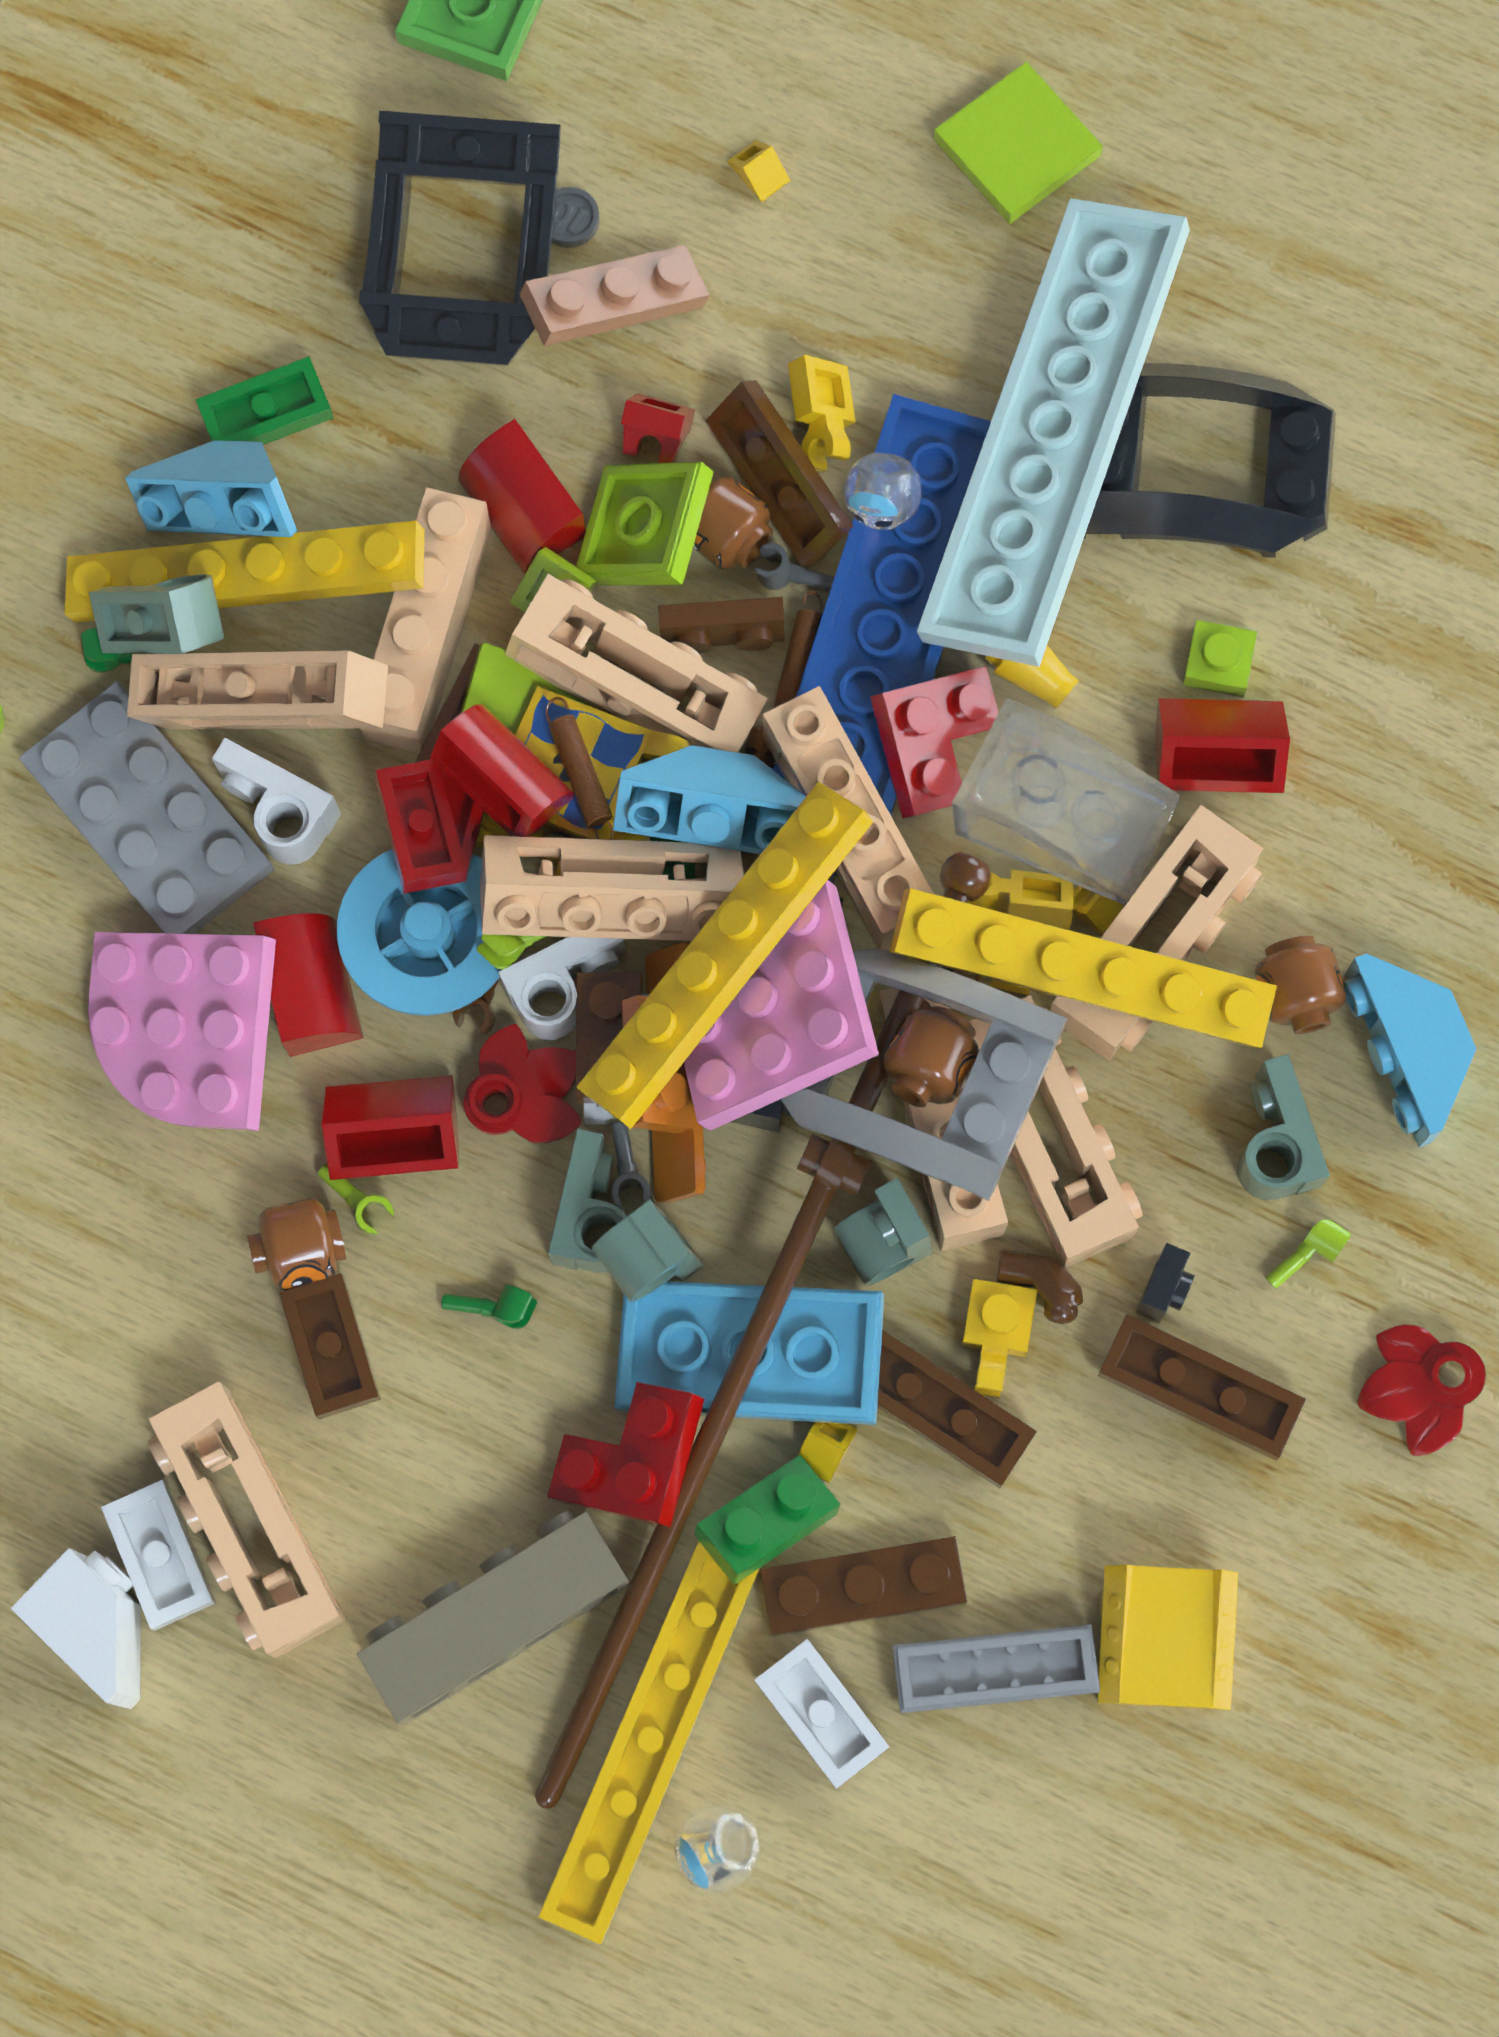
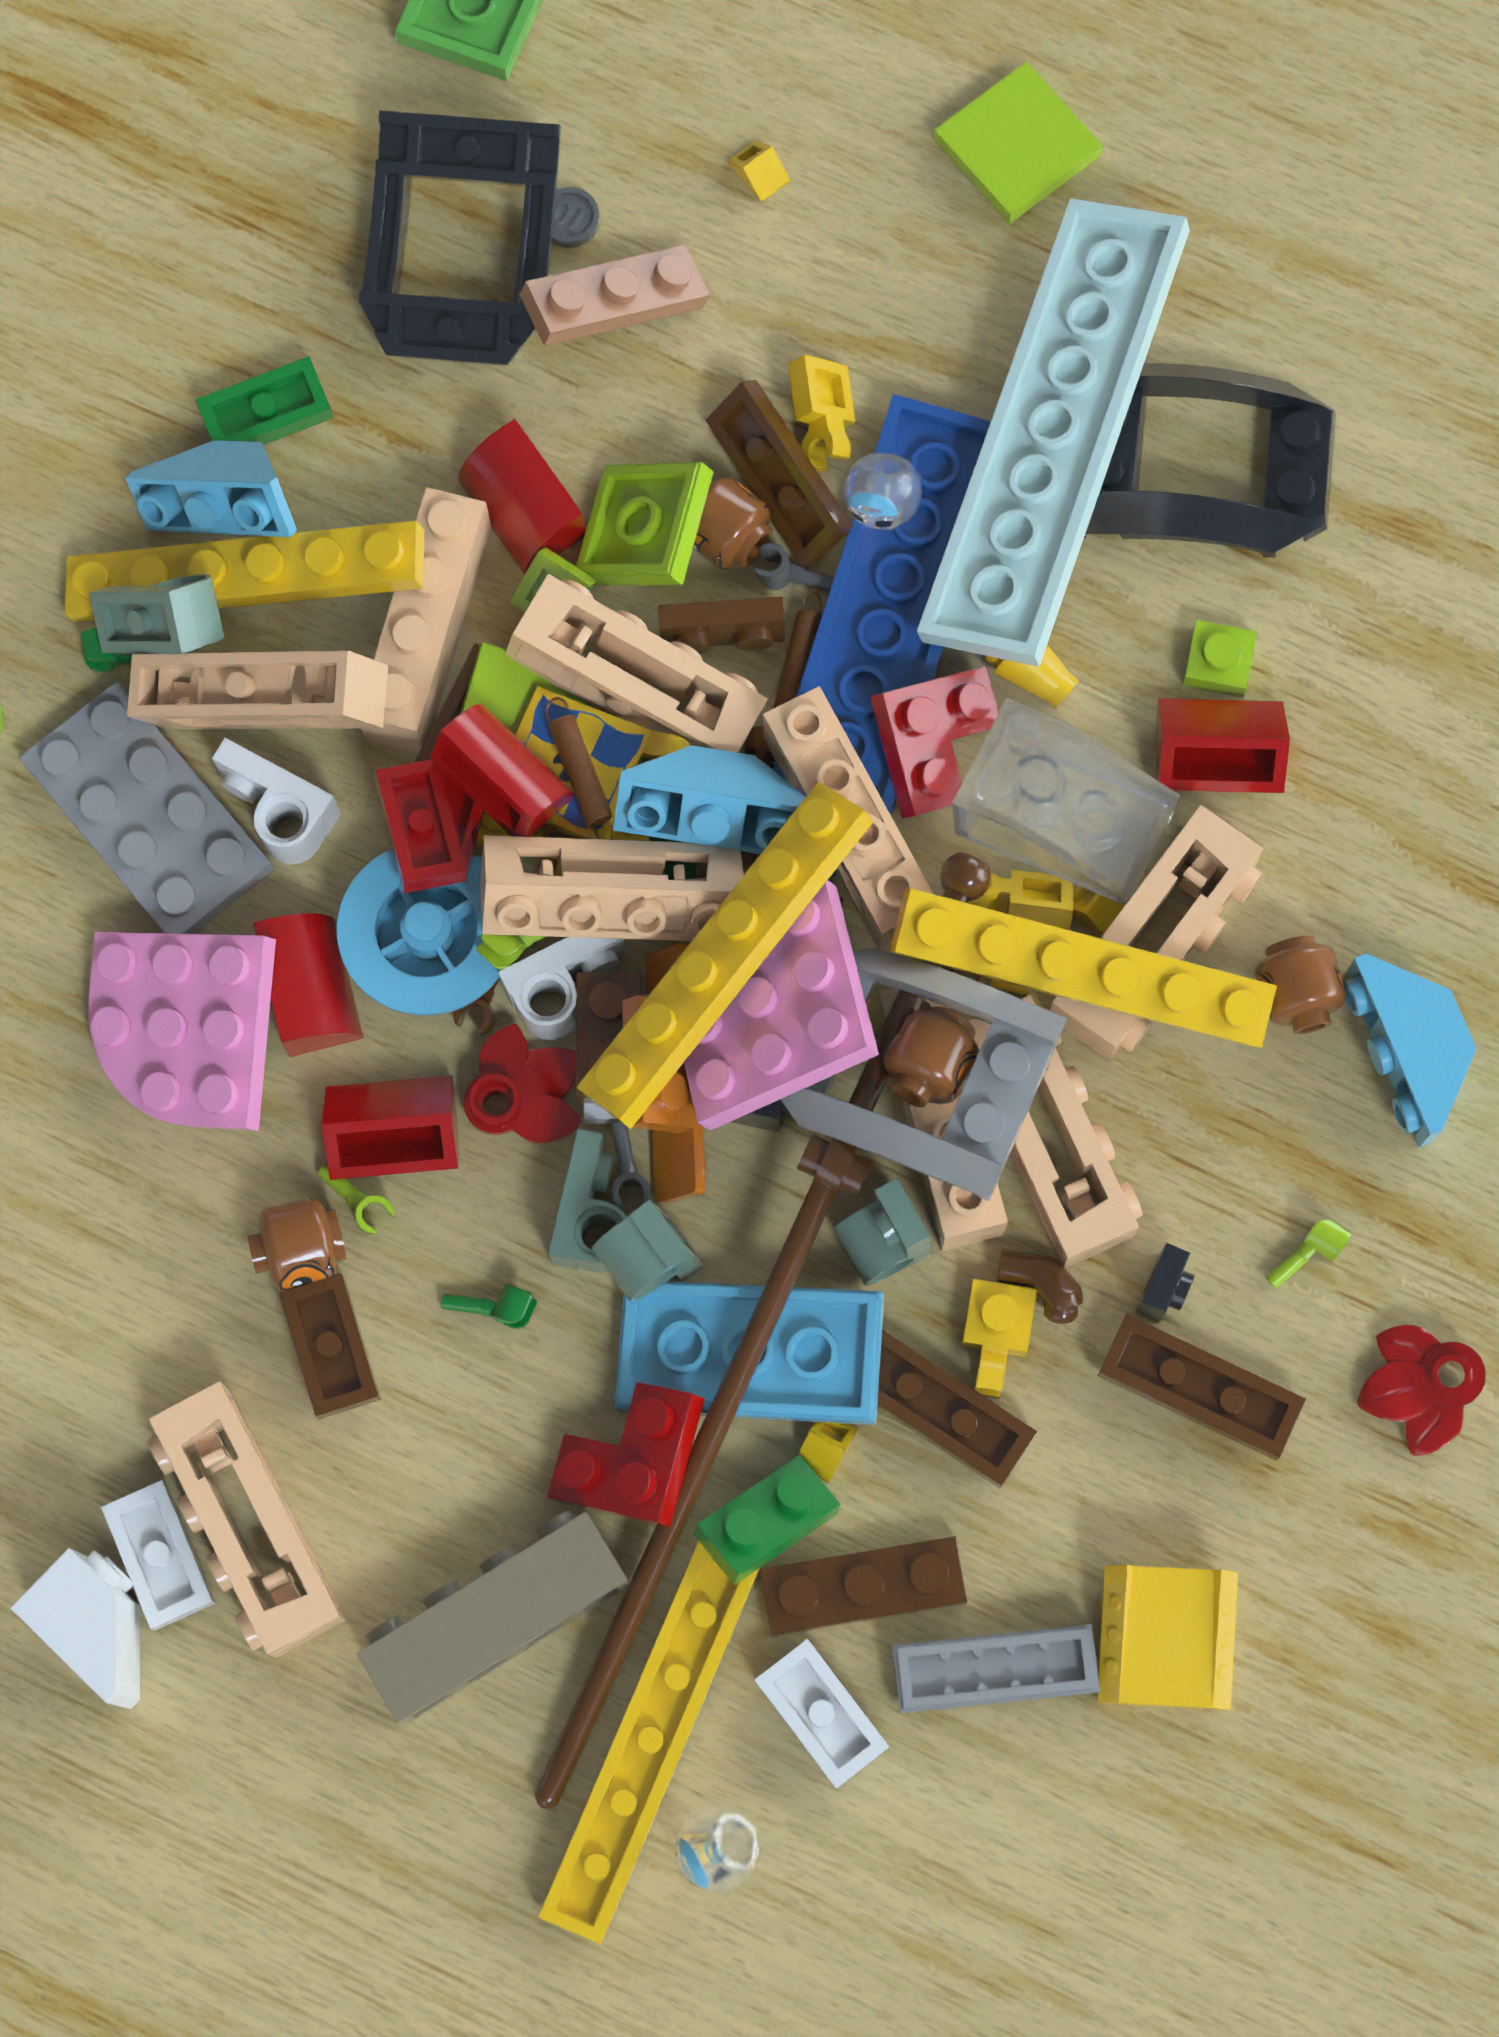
(655, 418): red tile -> none
(1292, 1136): sand green plate -> none

